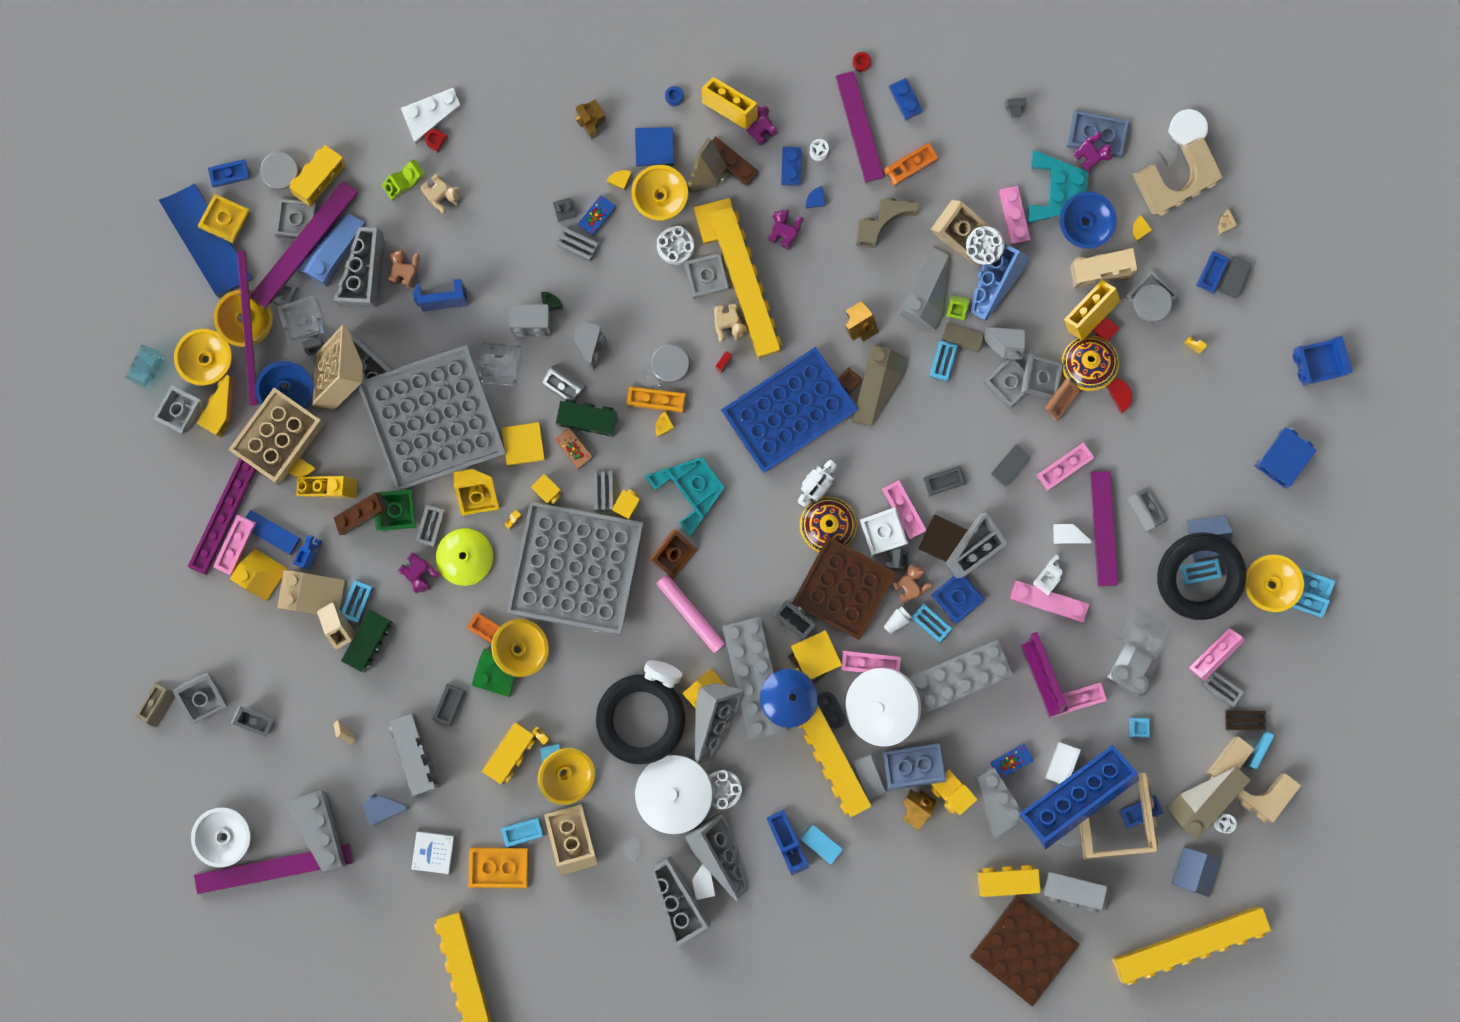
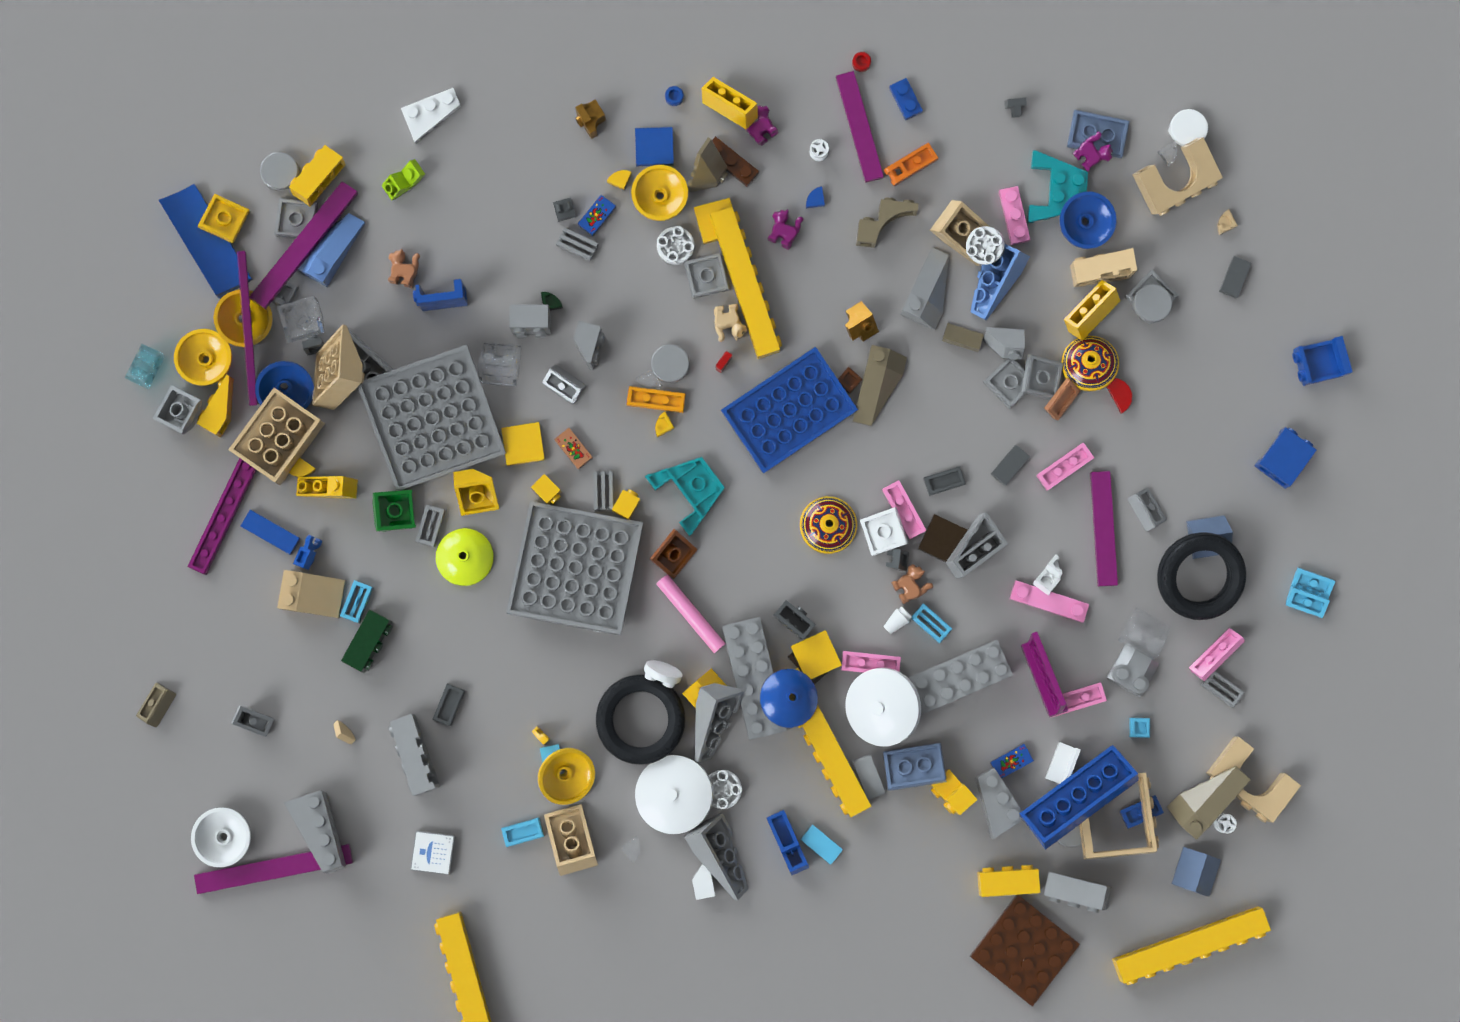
(199, 697): light grey slope -> none
(229, 173): blue plate -> none
(234, 544): bright pink plate -> none
(258, 574): yellow slope -> none
(335, 625): tan slope -> none
(359, 513): reddish brown plate -> none
(362, 271): light grey wedge -> none
(382, 808): sand blue slope -> none
(416, 571): magenta animal -> none
(435, 139): red tile -> none
(439, 192): tan animal -> none
(483, 627): orange plate -> none
(490, 676): green slope -> none
(498, 867): light orange tile -> none
(509, 754): yellow brick -> none
(514, 518): yellow tile -> none
(531, 644): yellow dish -> none
(586, 417): dark green brick -> none
(678, 903): light grey wedge -> none
(791, 166): blue plate -> none
(817, 483): white piece -> none
(831, 709): black plate -> none
(843, 588): reddish brown plate -> none
(918, 807): pearl gold brick -> none
(939, 376): medium azure tile -> none
(957, 307): lime slope -> none
(957, 598): blue tile -> none
(1069, 535): white slope -> none
(1105, 329): red tile -> none
(1140, 228): yellow tile -> none
(1185, 575): medium azure tile -> none
(1196, 346): yellow tile -> none
(1212, 272): blue tile -> none
(1260, 750): medium azure tile -> none
(1262, 720): dark brown tile -> none
(1285, 576): yellow dish -> none

